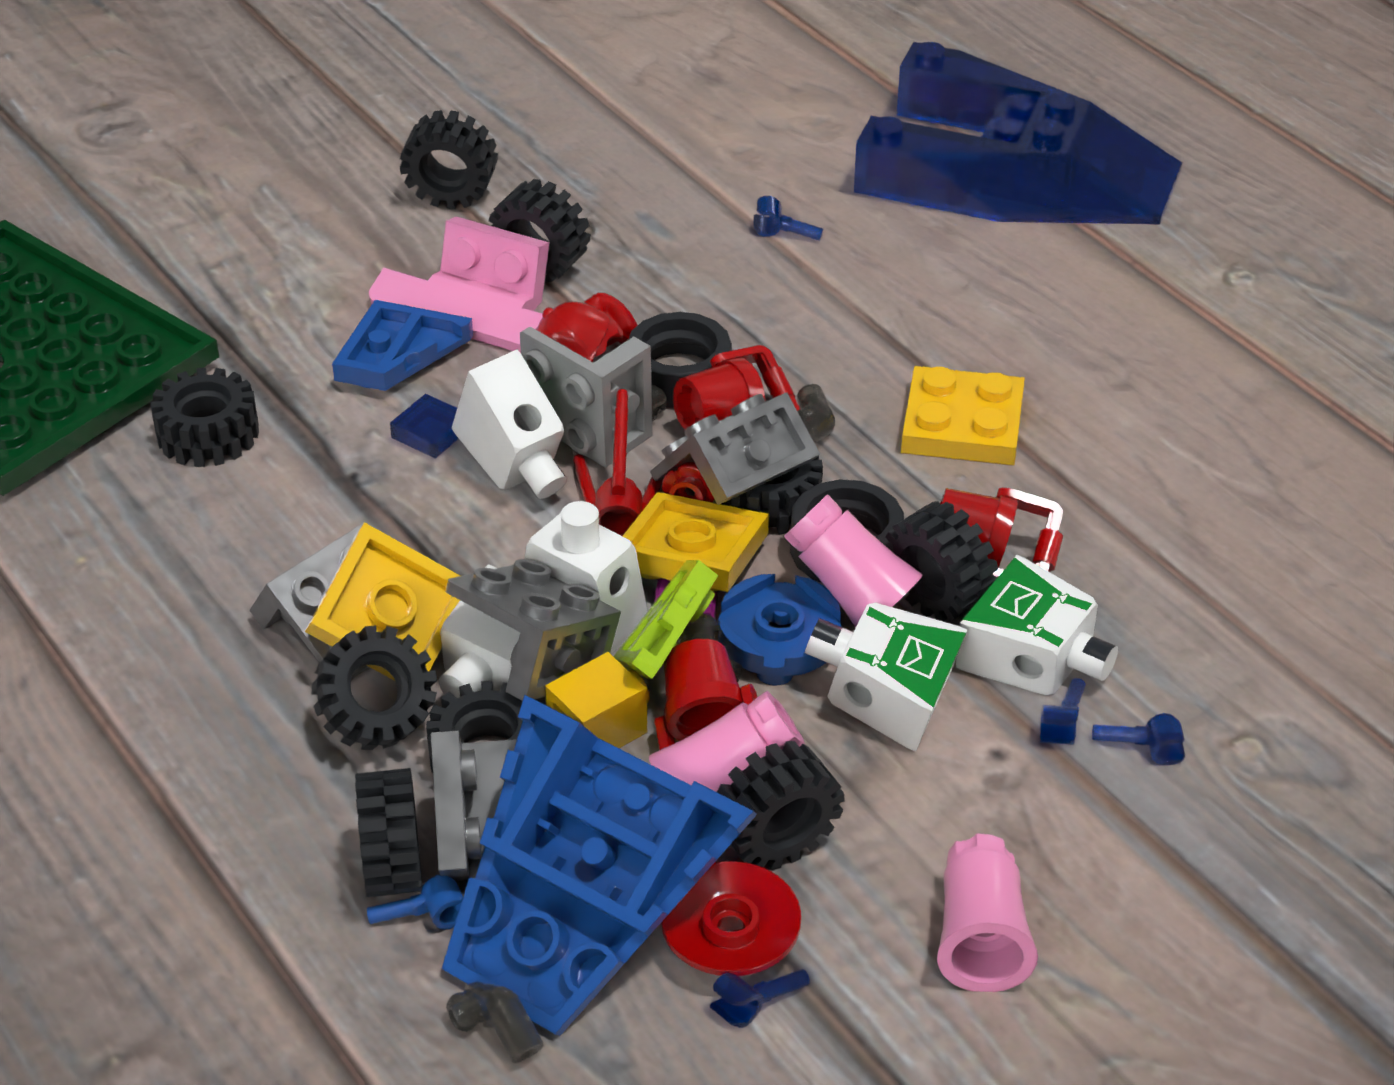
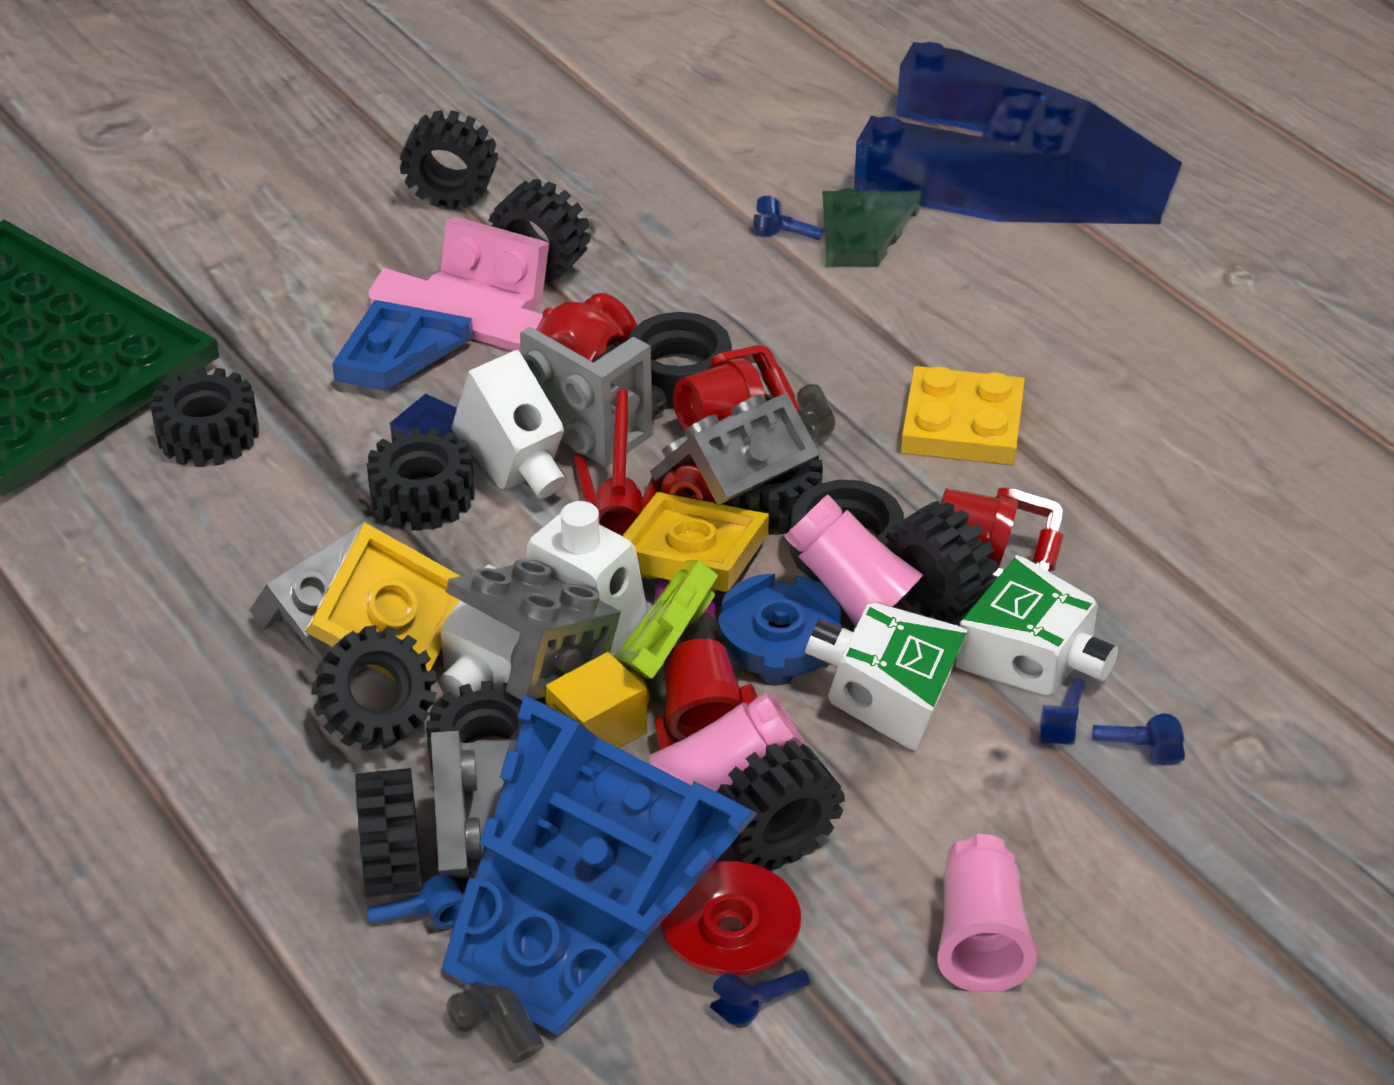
(423, 500): none -> black tyre
(864, 224): none -> clear green wing

